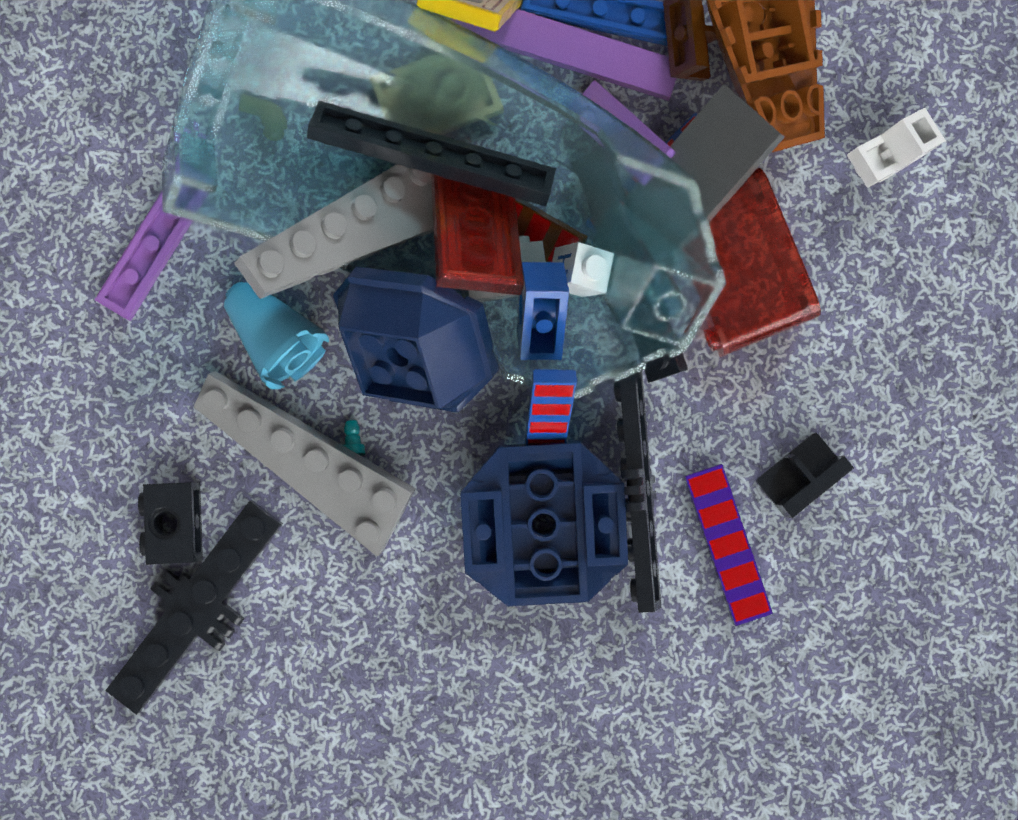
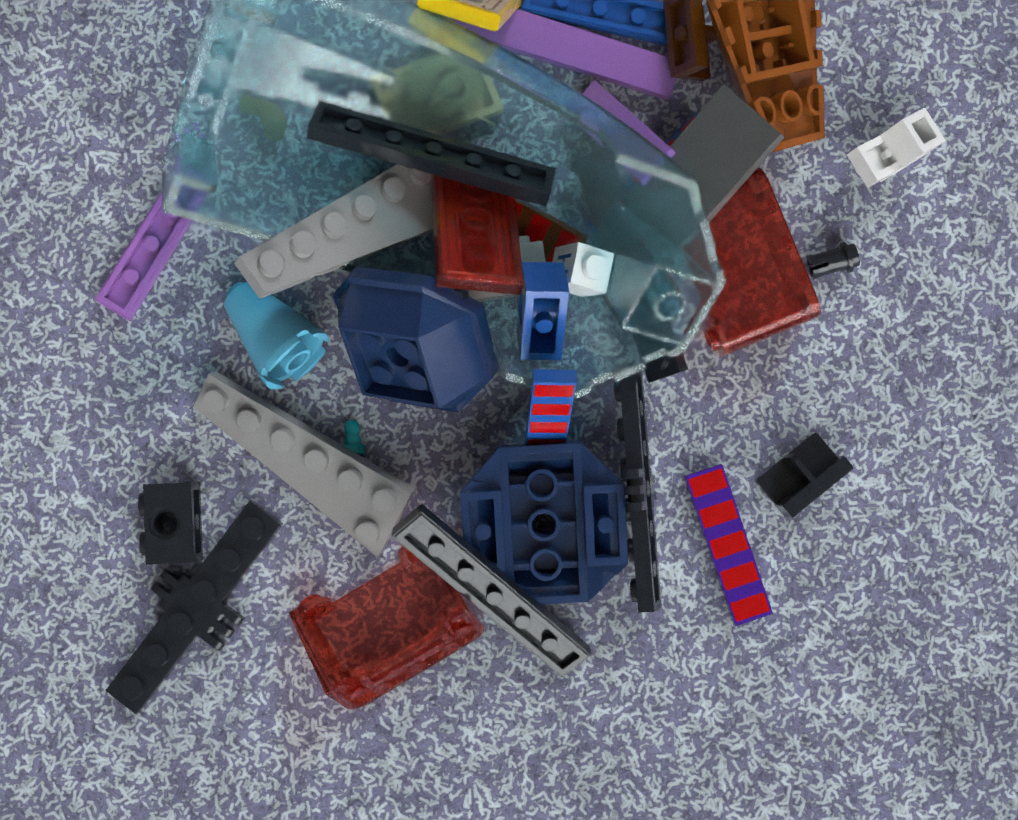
(384, 631): none -> clear red windscreen
(490, 590): none -> tile
(834, 260): none -> black pin

